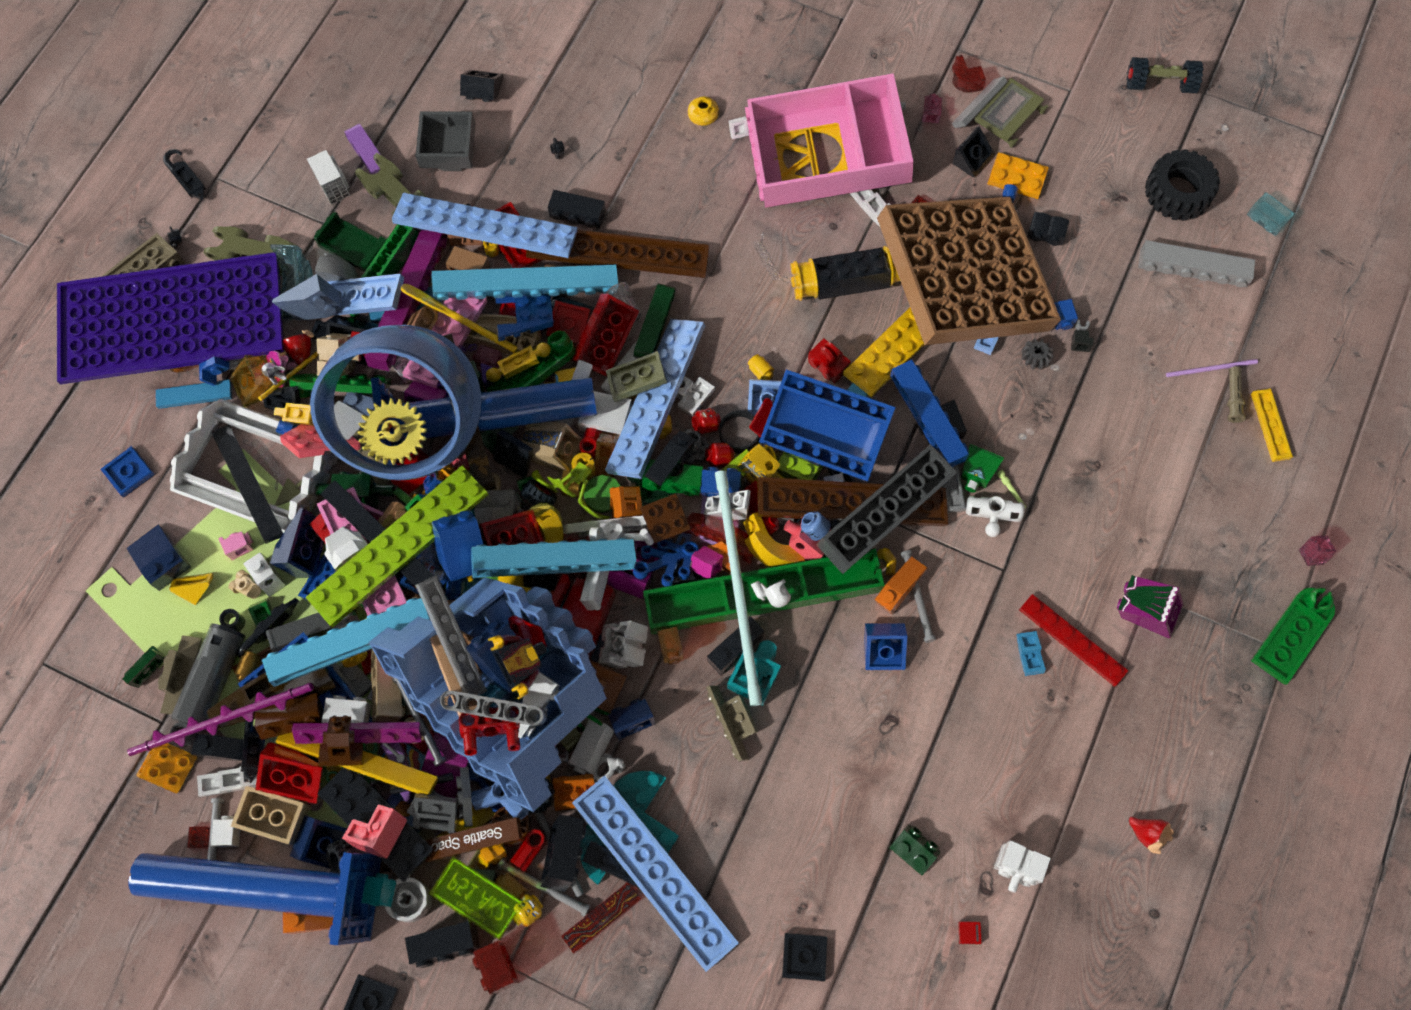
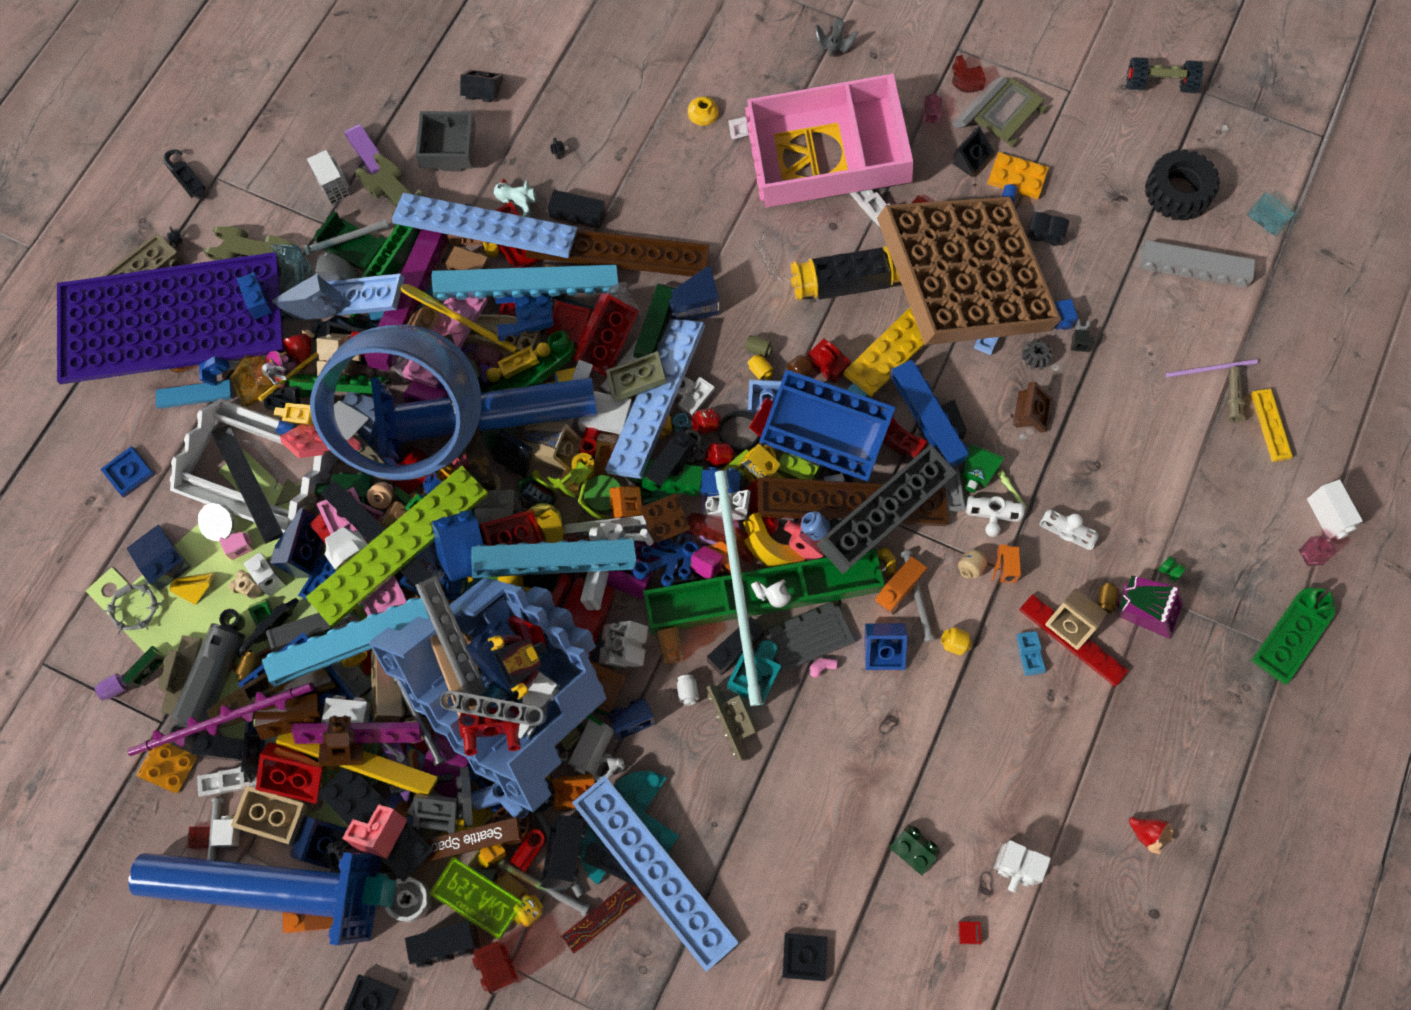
(111, 687): none -> medium lavender brick
(123, 591): none -> light grey piece
(216, 521): none -> tile
(254, 295): none -> blue brick
(345, 237): none -> light grey bar
(381, 495): none -> light nougat head
(412, 426): light yellow gear -> none
(520, 195): none -> light aqua animal
(681, 417): none -> medium azure plate
(687, 690): none -> white brick
(695, 297): none -> dark blue slope
(758, 345): none -> olive brick
(801, 365): none -> reddish brown head
(810, 638): none -> dark grey hinge
(820, 665): none -> bright pink arm
(835, 41): none -> dark grey animal
(903, 441): none -> red arch
(956, 641): none -> yellow head
(972, 564): none -> tan head
(1008, 563): none -> orange piece
(1033, 408): none -> reddish brown bracket
(1070, 528): none -> white piece
(1076, 619): none -> tan slope
(1108, 597): none -> pearl gold brick
(1175, 572): none -> green wheel
(1334, 510): none -> white brick

